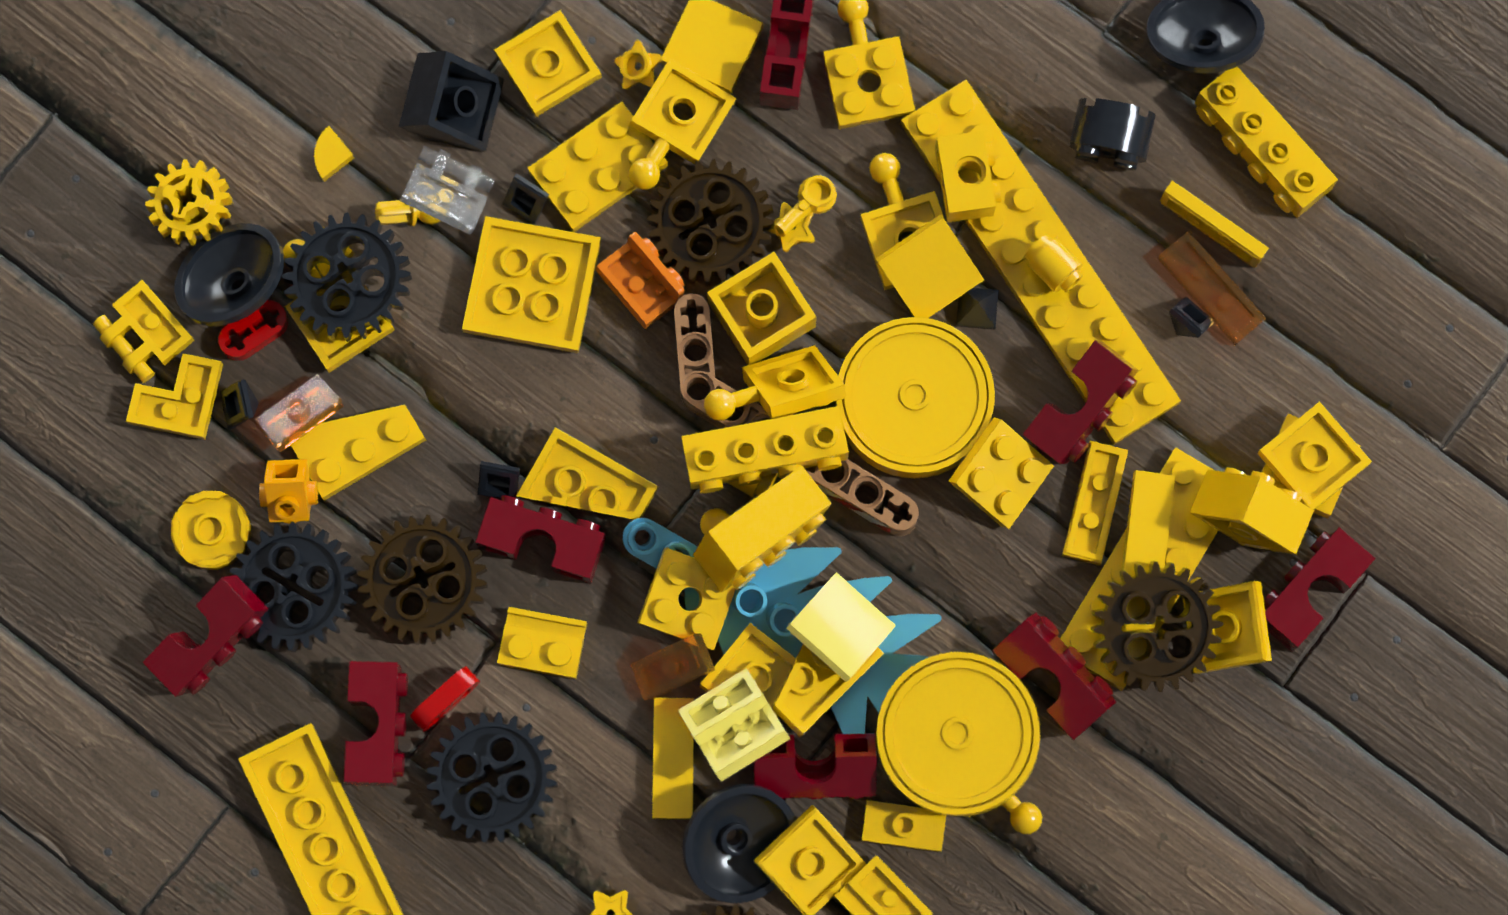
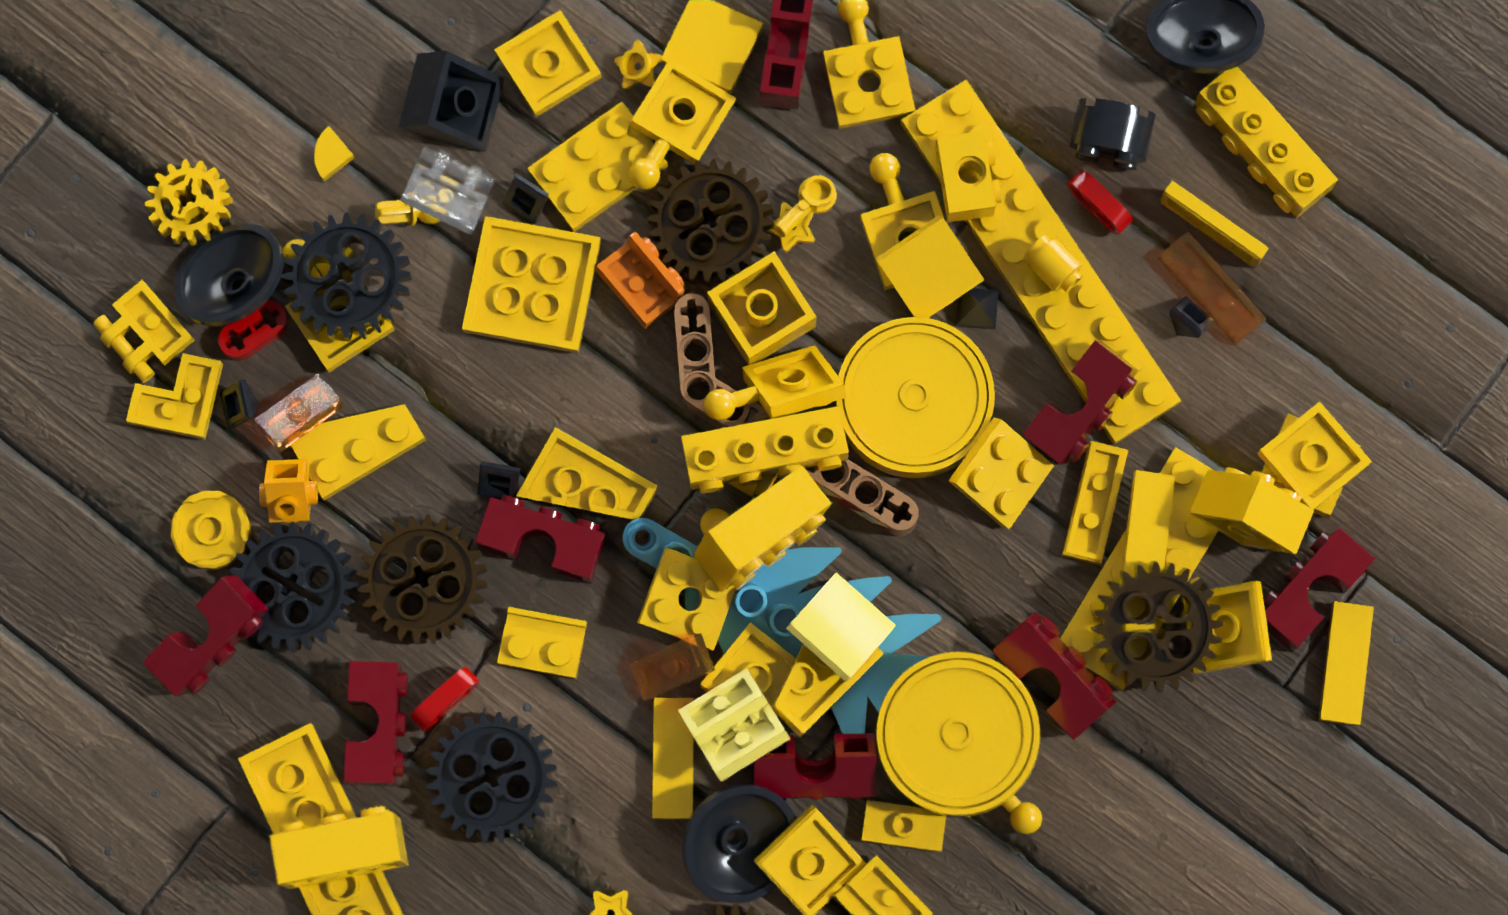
(338, 848): none -> yellow brick
(1099, 202): none -> red beam
(1346, 663): none -> yellow tile

